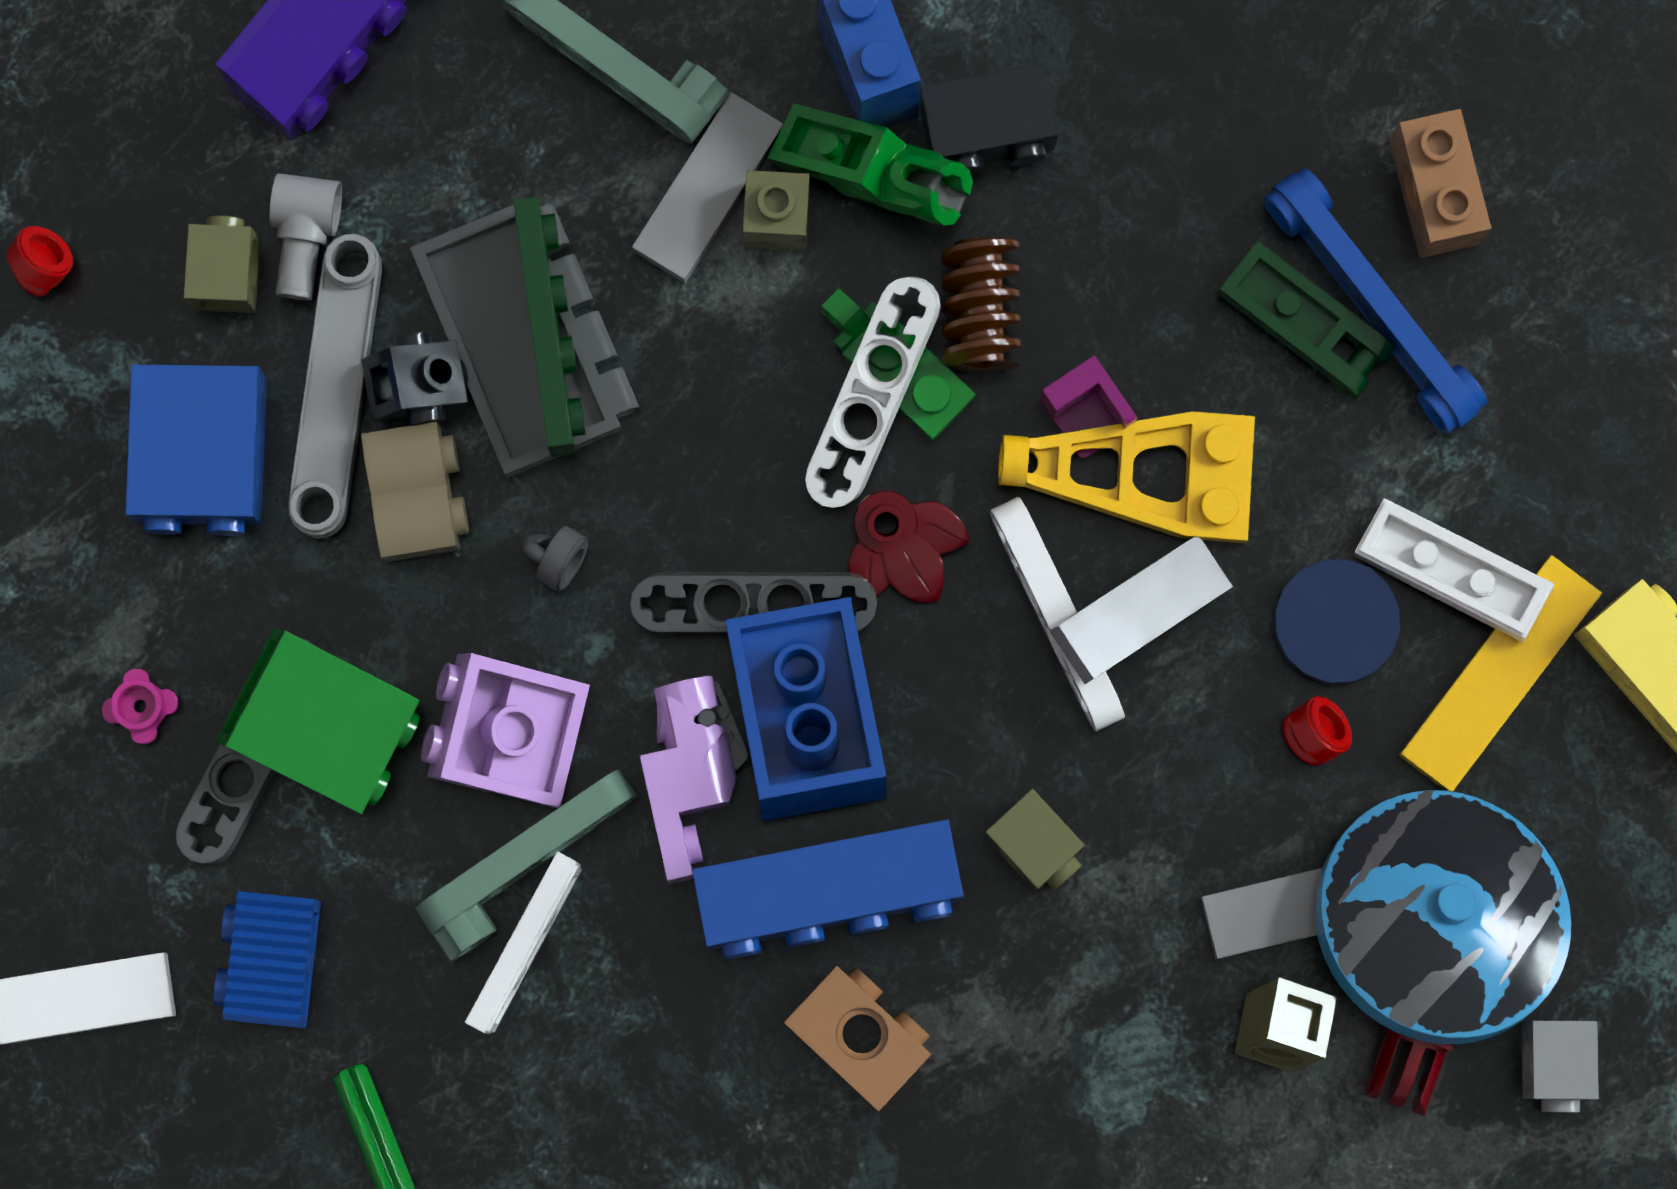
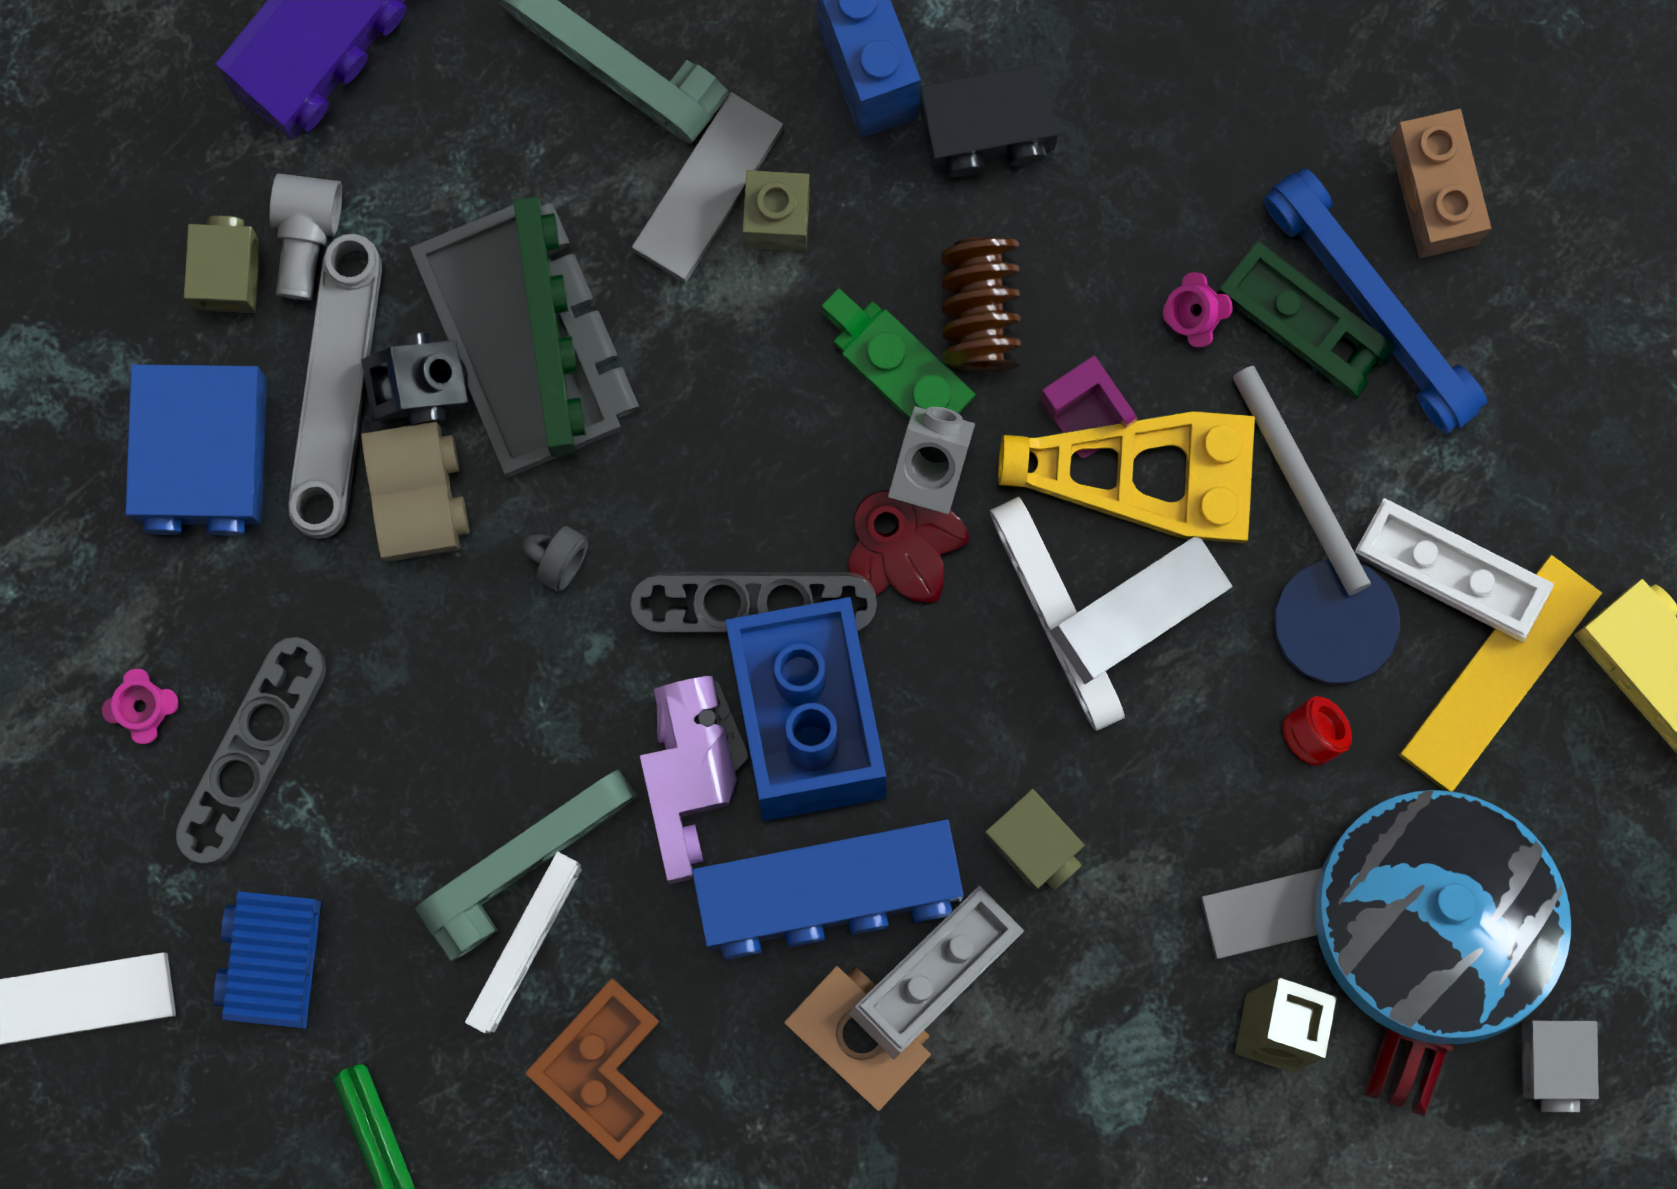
(39, 260): red tile -> none
(319, 721): green brick -> none
(505, 729): lavender plate -> none
(583, 1072): none -> dark orange plate
(864, 388): white beam -> none
(872, 165): green plate -> none
(928, 482): none -> light grey brick
(936, 972): none -> light grey tile
(1180, 304): none -> dark pink plate
(1301, 481): none -> light grey bar

